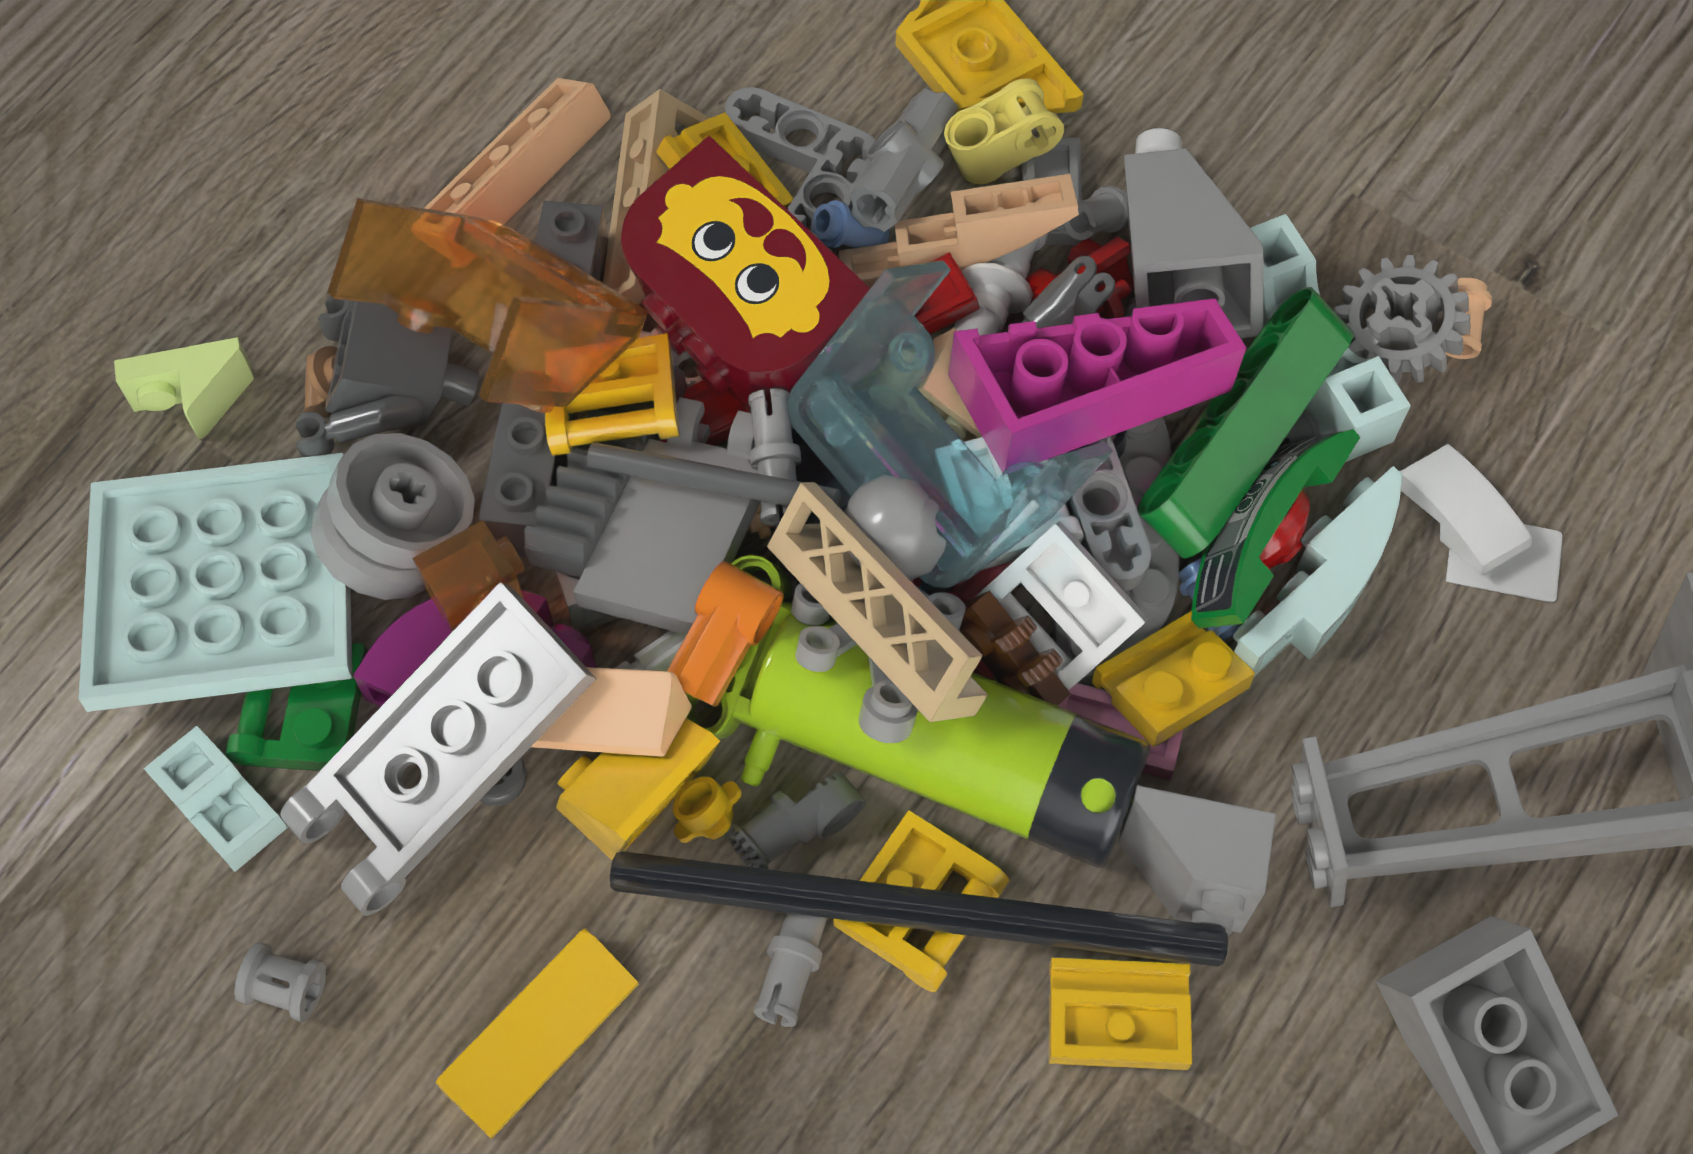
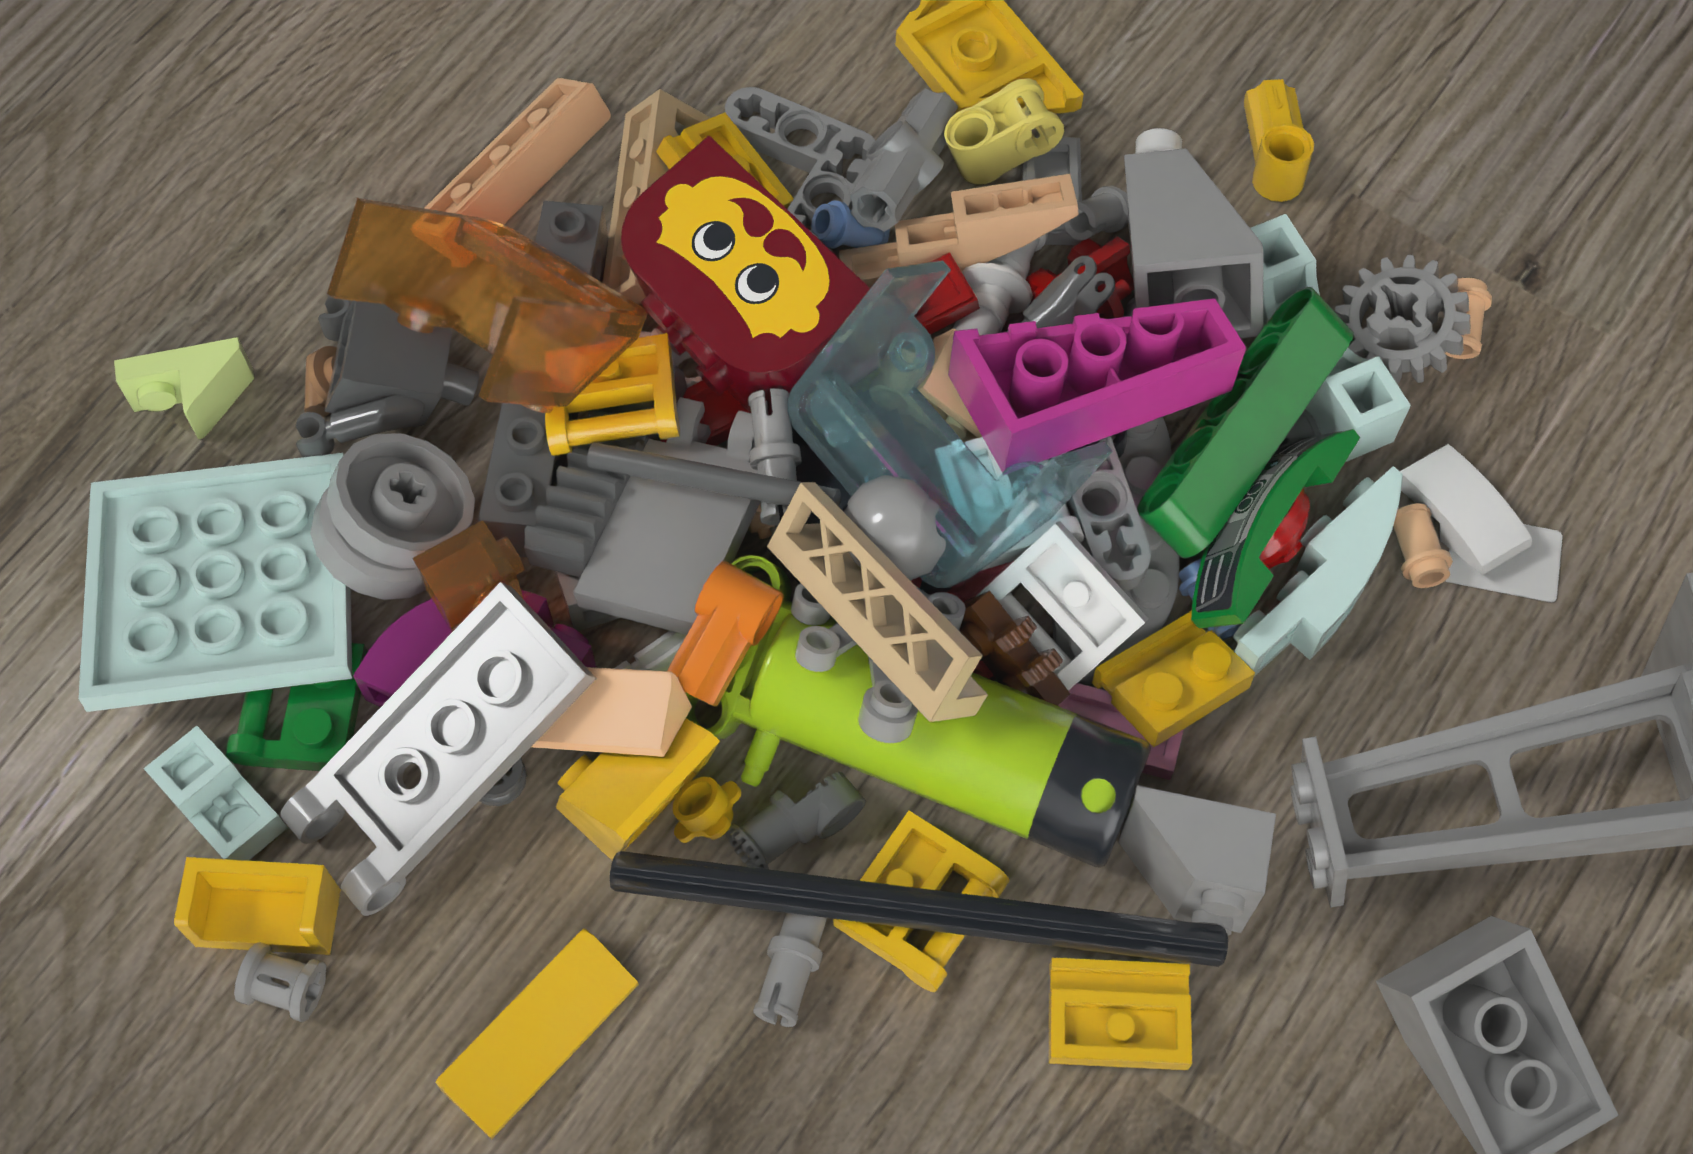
(255, 902): none -> yellow panel
(1278, 140): none -> yellow piece
(1424, 558): none -> light nougat pin

